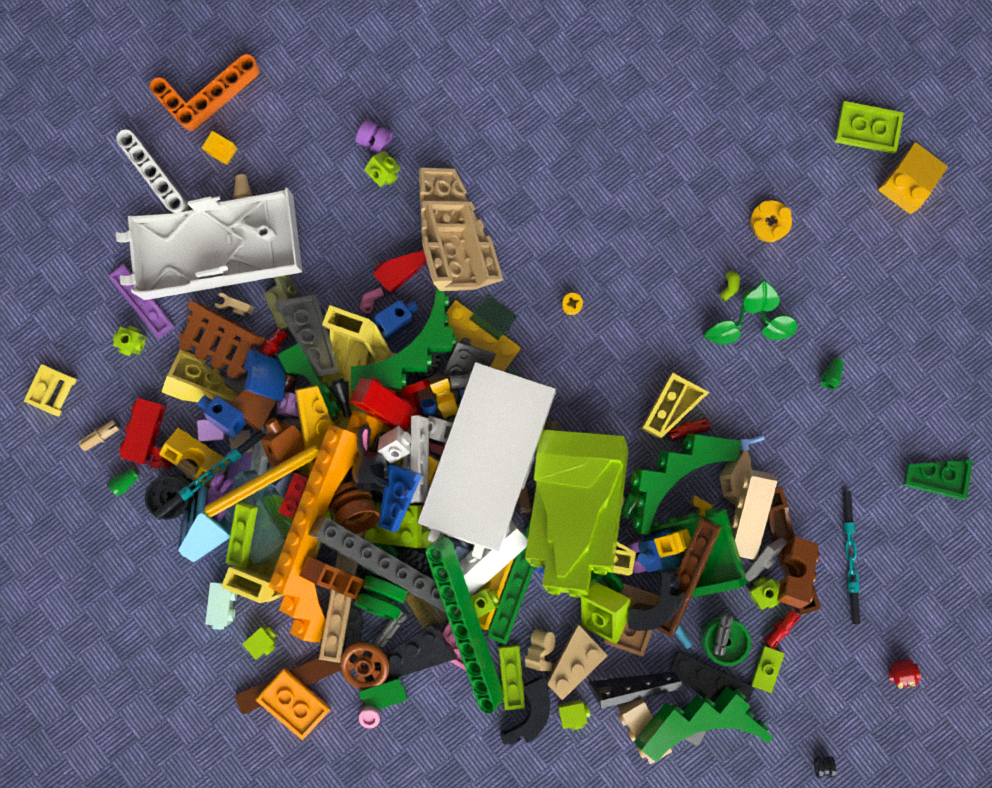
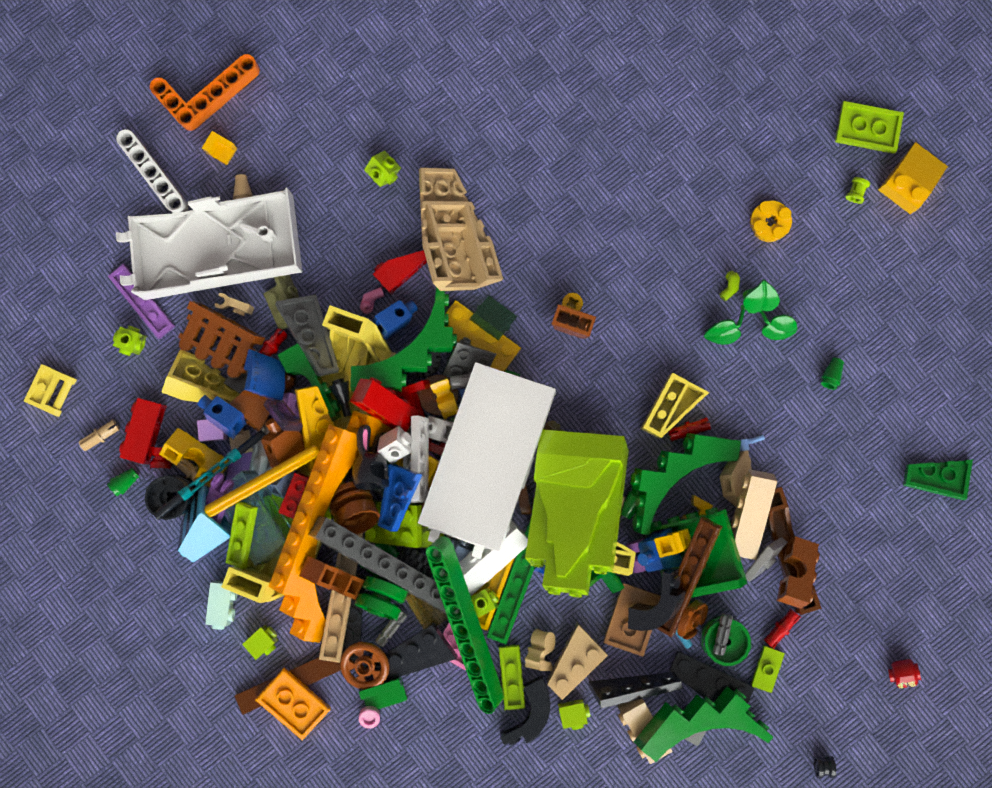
(283, 415): none -> clear purple tile
(369, 131): medium lavender wheel -> none
(428, 407): blue plate -> none
(573, 322): none -> dark orange torso
(605, 612): lime slope -> none
(692, 617): none -> dark orange tile
(759, 595): lime brick -> none
(849, 529): piece -> none
(857, 190): none -> lime bush

